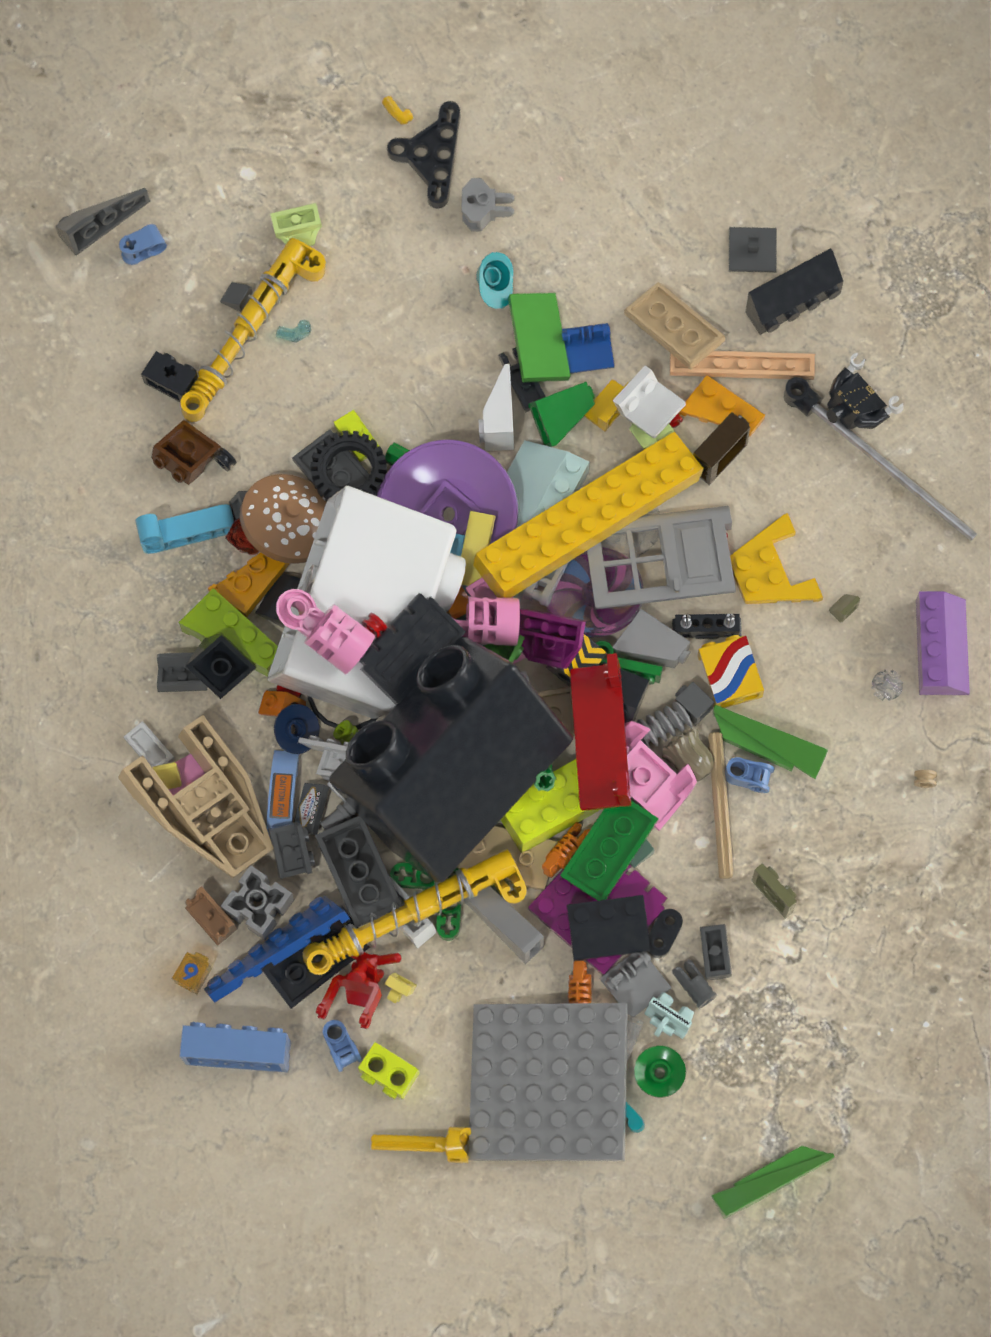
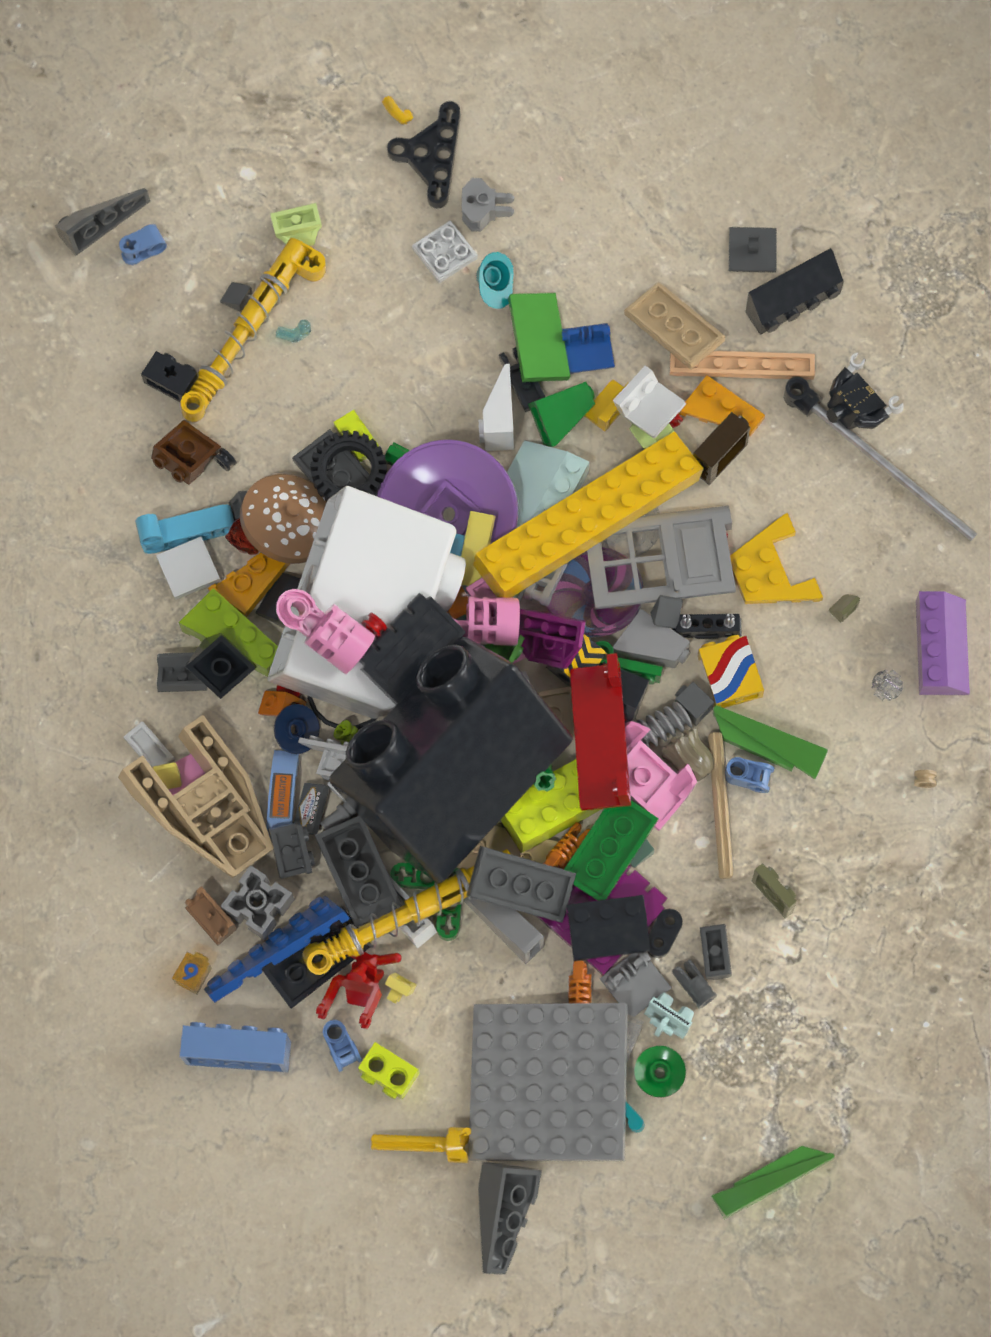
(188, 568): none -> white tile
(444, 251): none -> white tile
(503, 1203): none -> dark grey wedge
(521, 884): none -> dark grey plate
(666, 611): none -> dark grey slope

